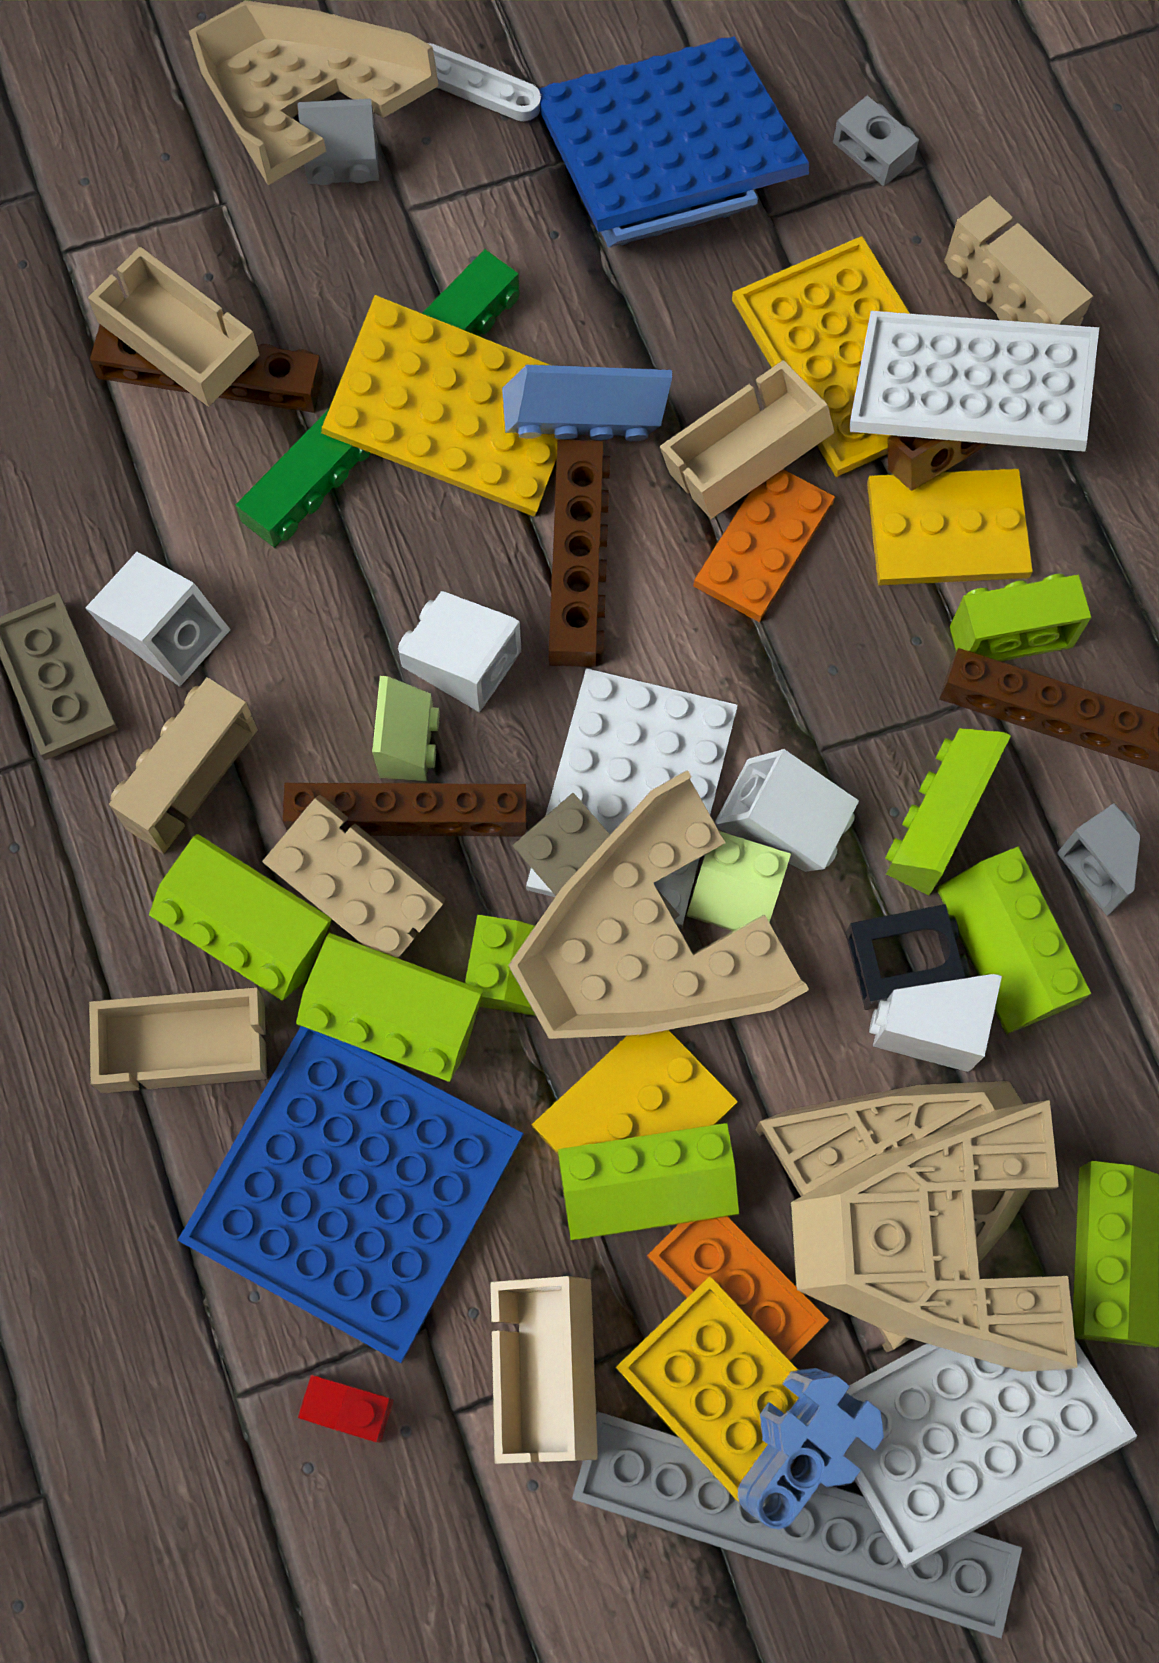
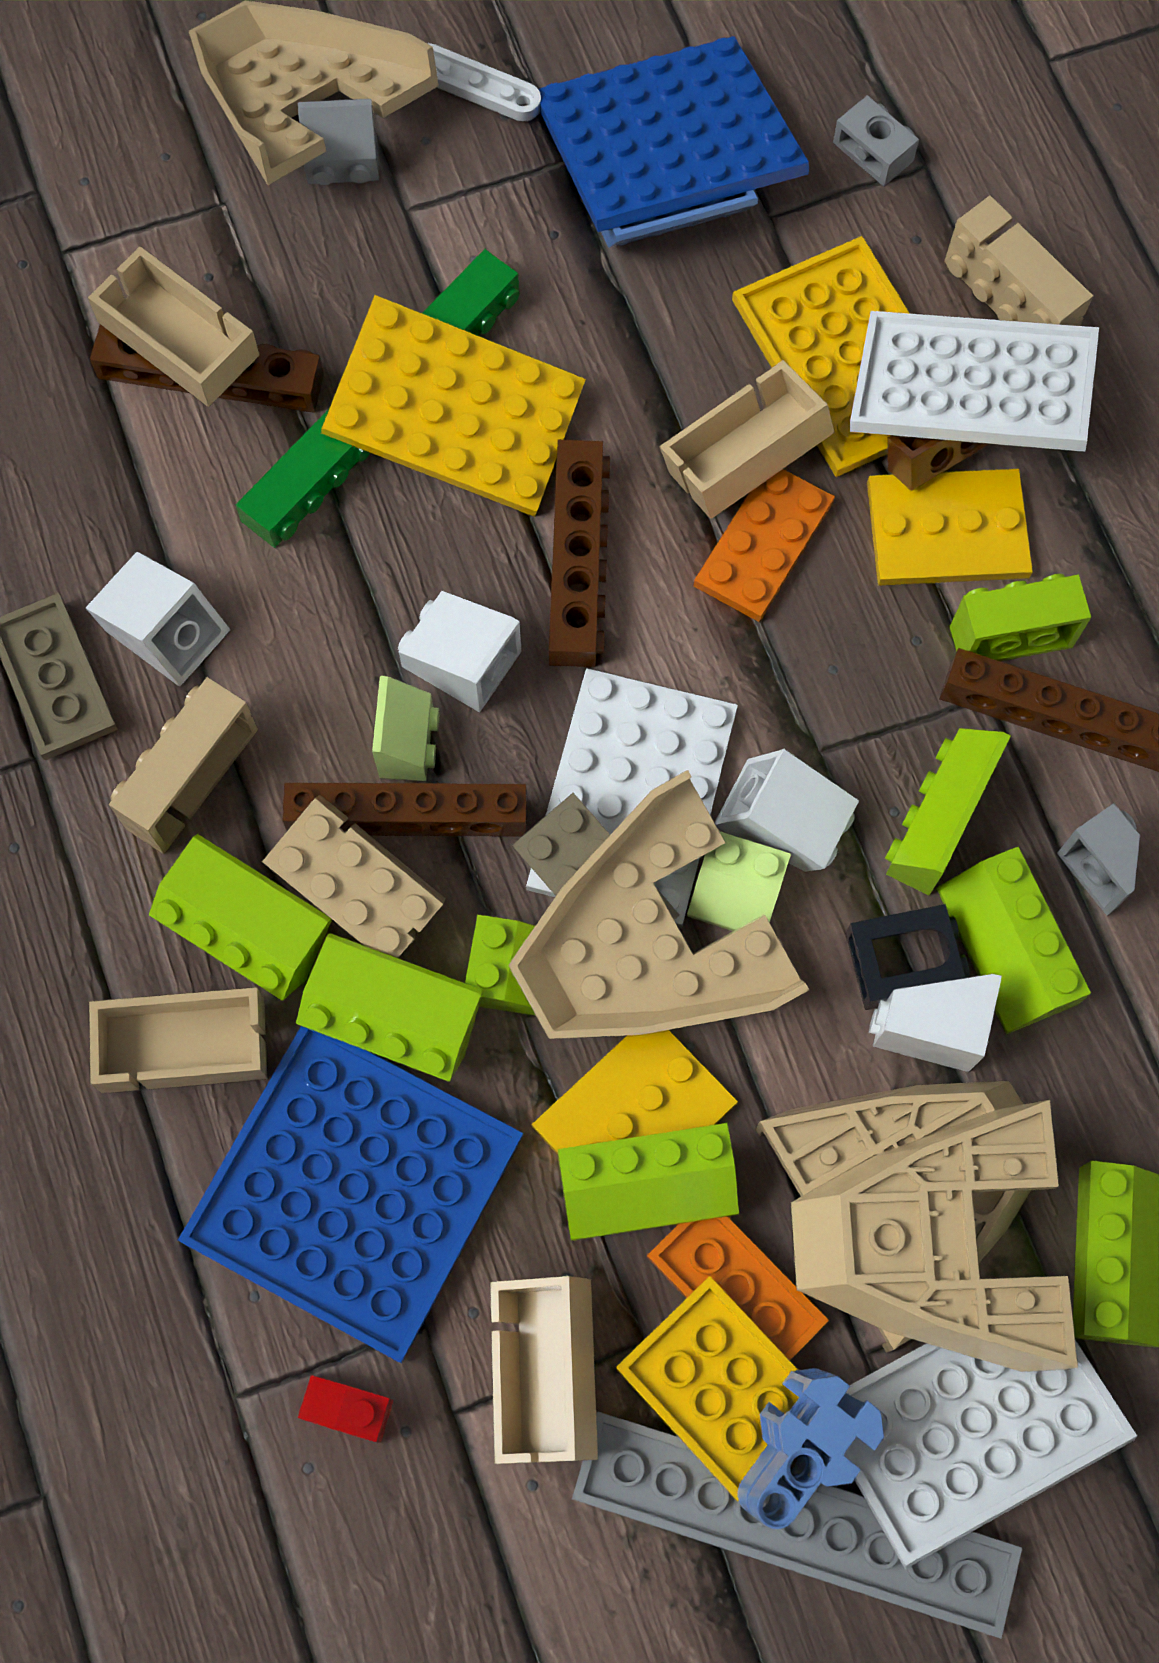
(585, 402): medium blue slope -> none

